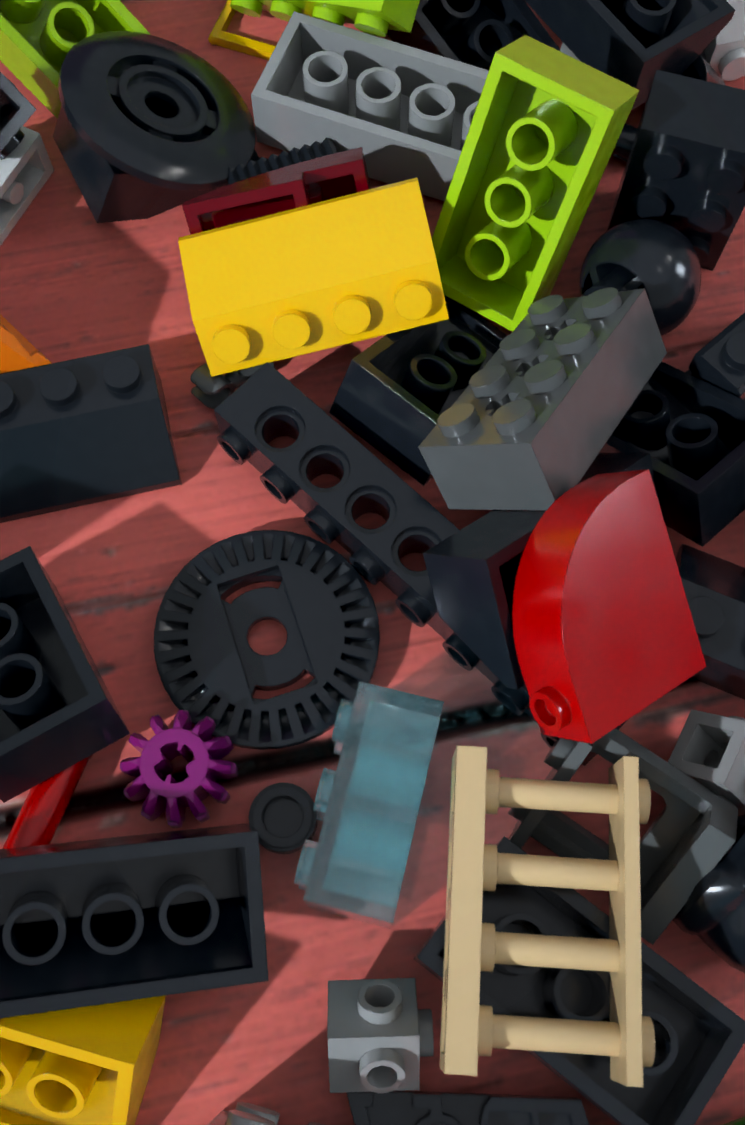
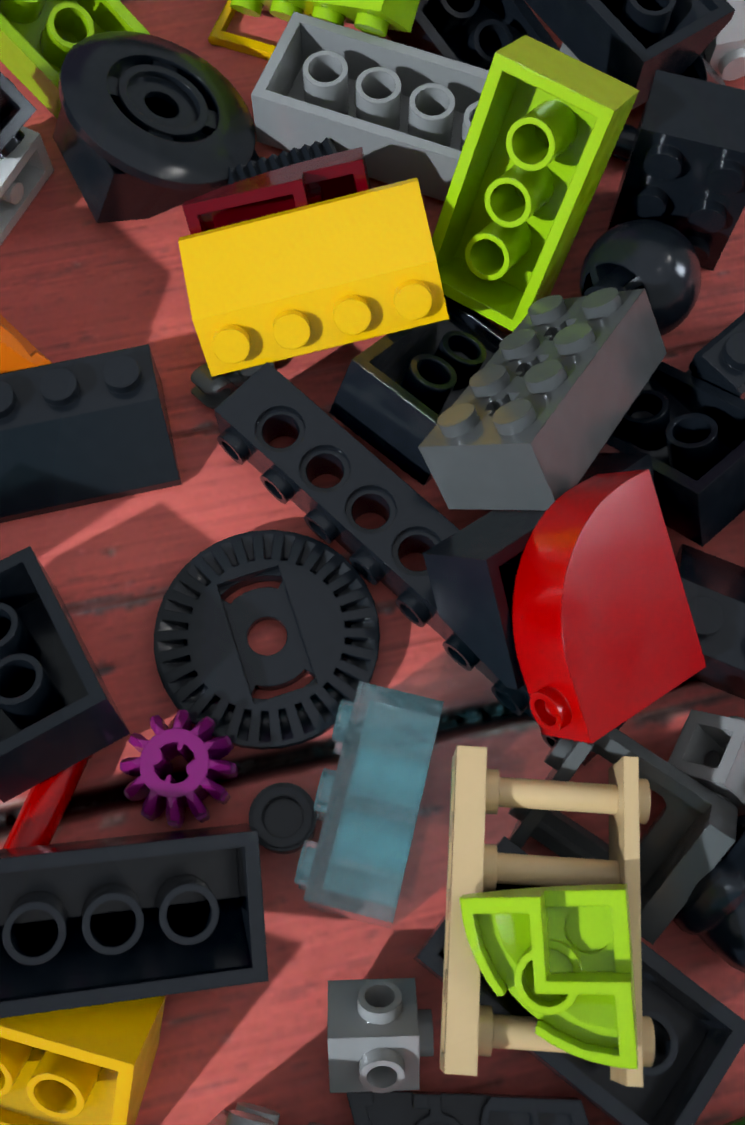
(564, 961): none -> lime brick

